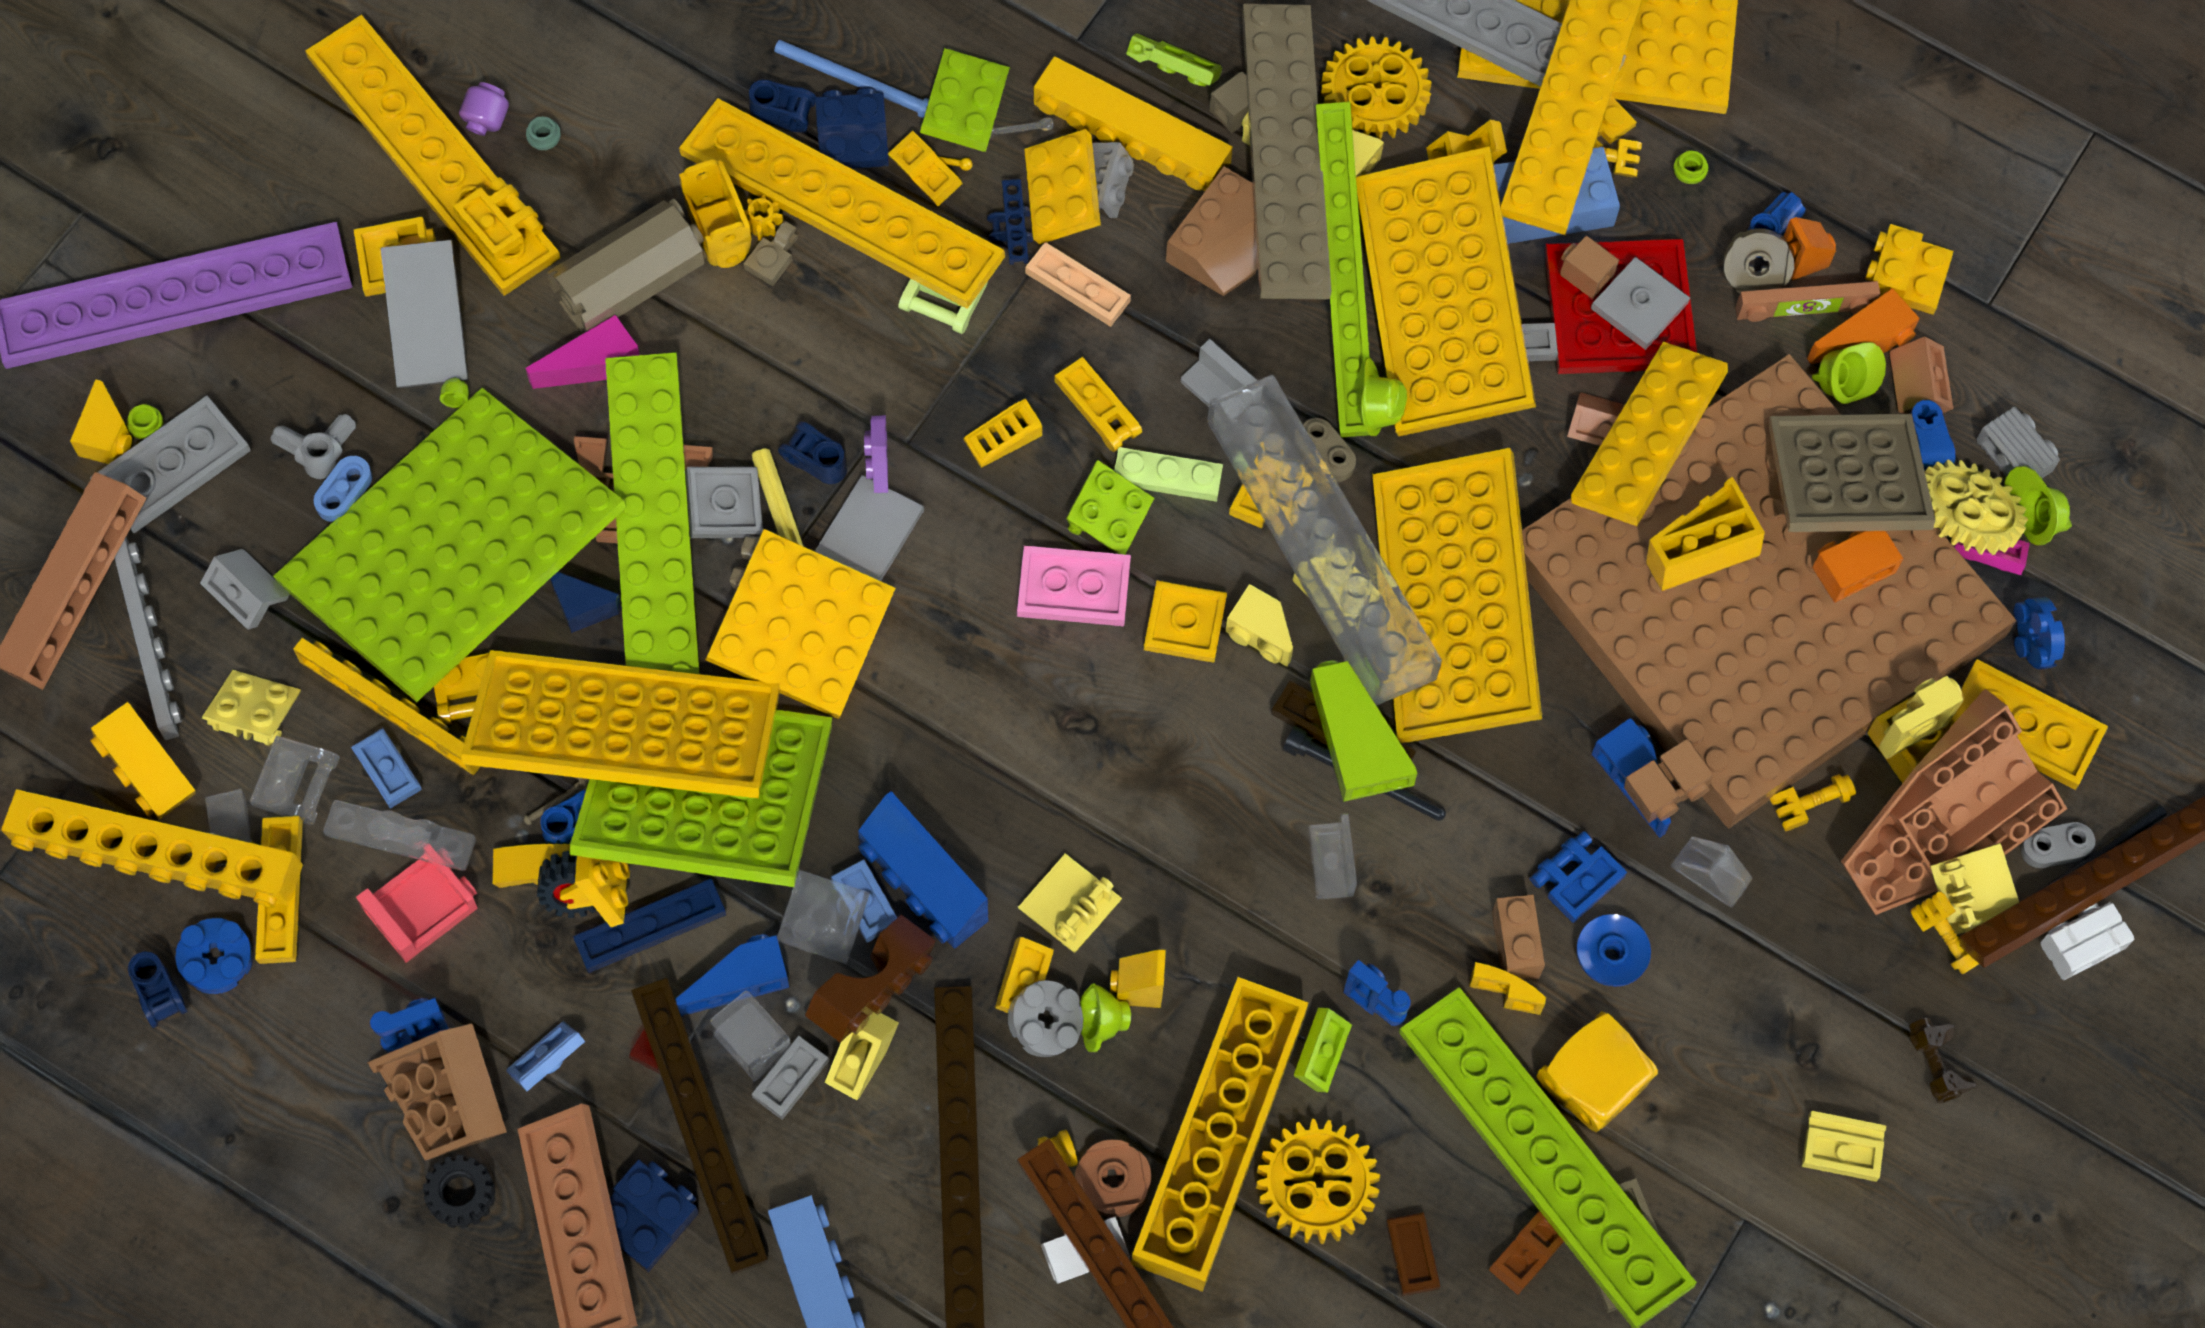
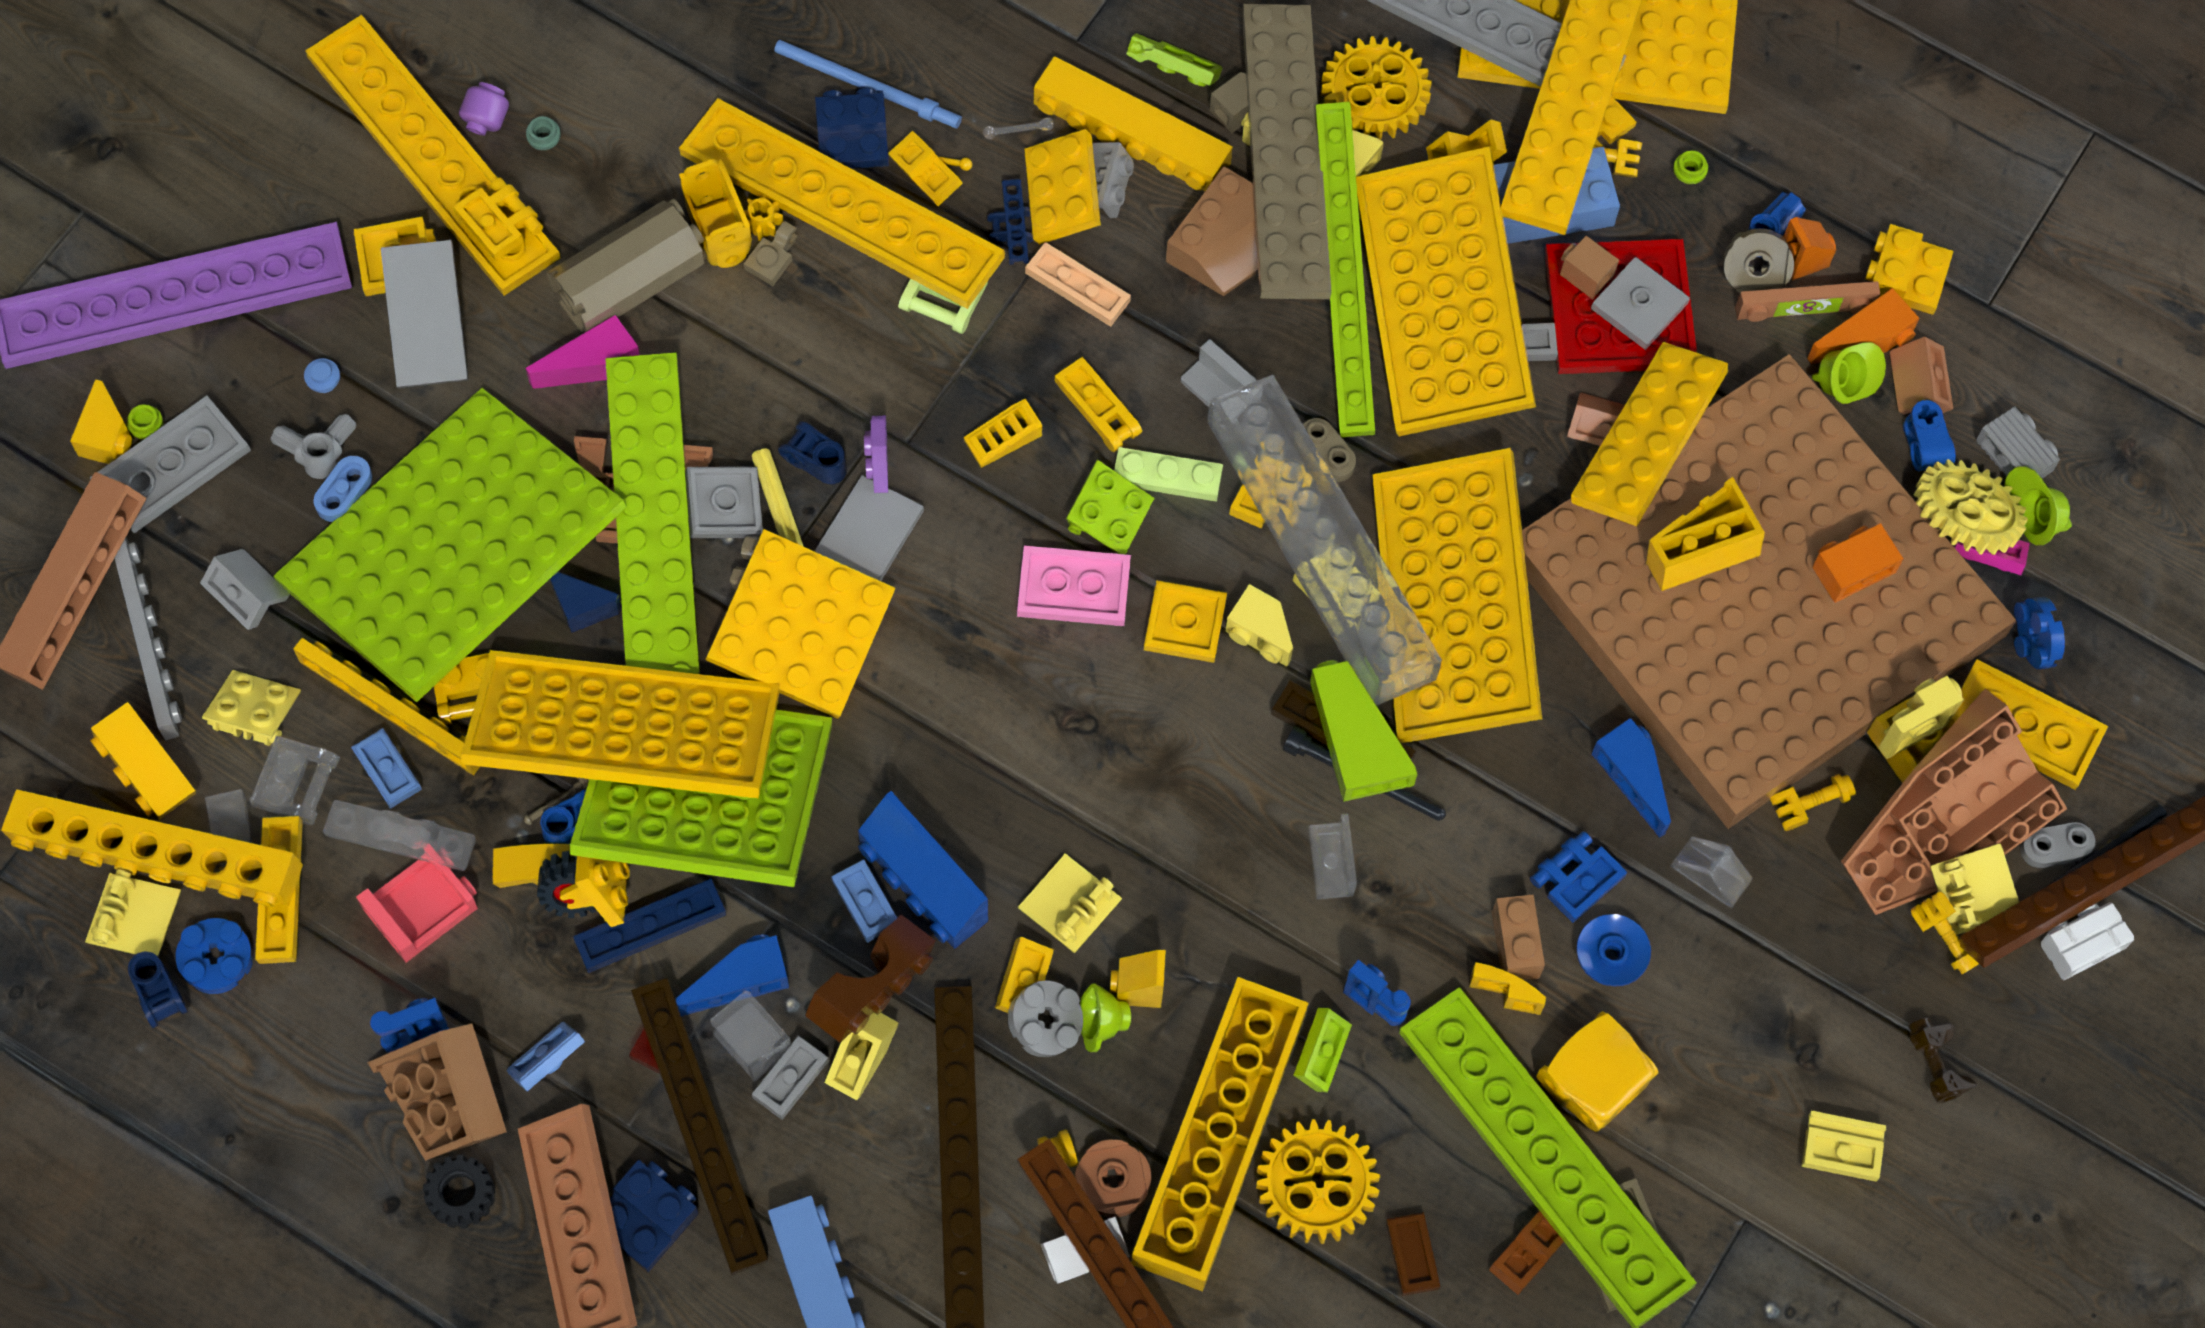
(132, 915): none -> light yellow hinge
(322, 375): none -> medium blue plate
(454, 393): lime hinge -> none
(784, 105): dark blue piece -> none
(823, 916): clear plate -> none
(964, 100): lime plate -> none
(1381, 400): lime piece -> none
(1661, 786): medium nougat piece -> none
(1851, 473): dark tan plate -> none

